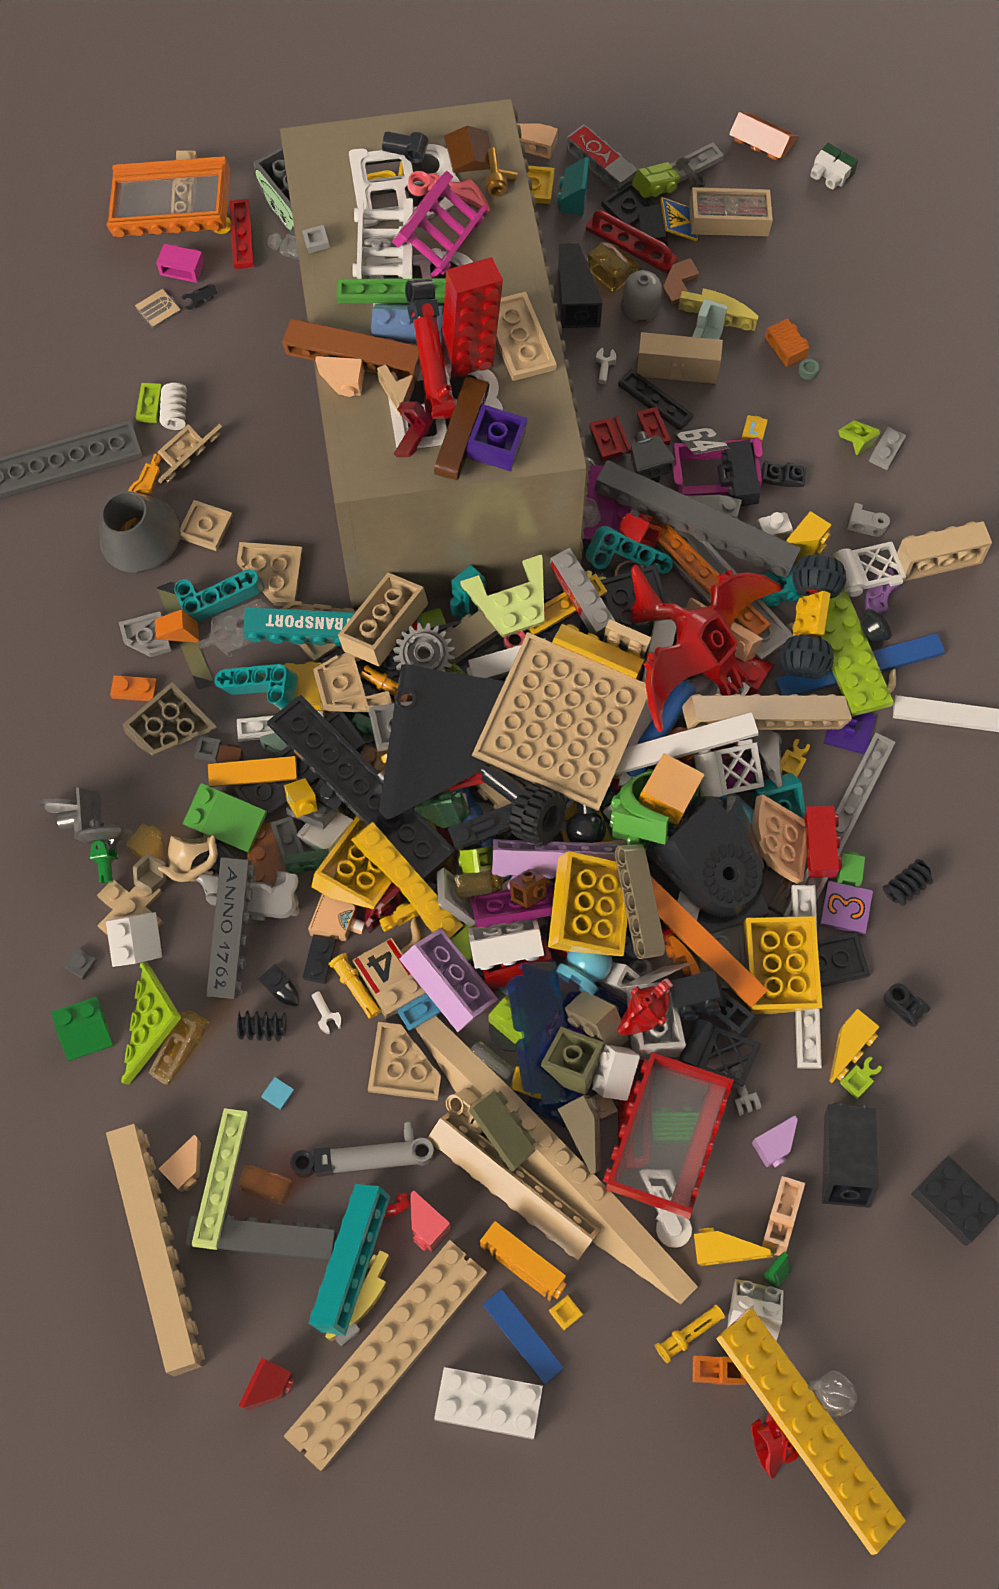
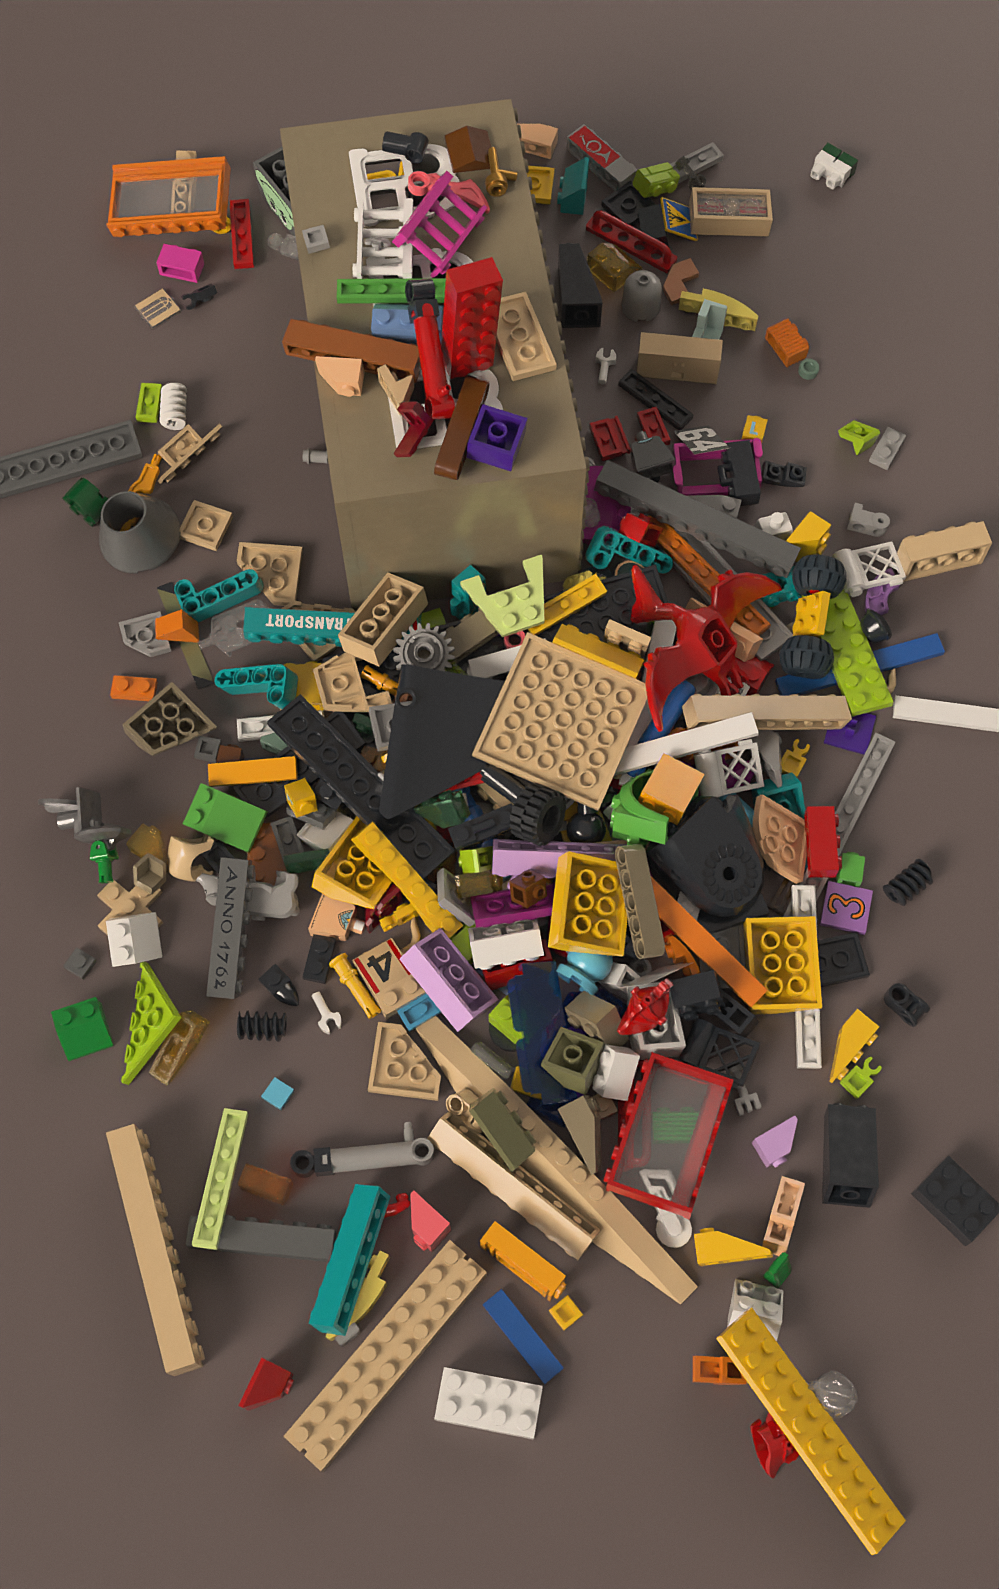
(85, 500): none -> dark green brick
(184, 1165): light nougat slope -> none
(197, 871): tan animal -> none
(315, 456): none -> light grey pin
(580, 592): light grey brick -> none
(681, 1339): yellow pin -> none
(762, 135): slope -> none

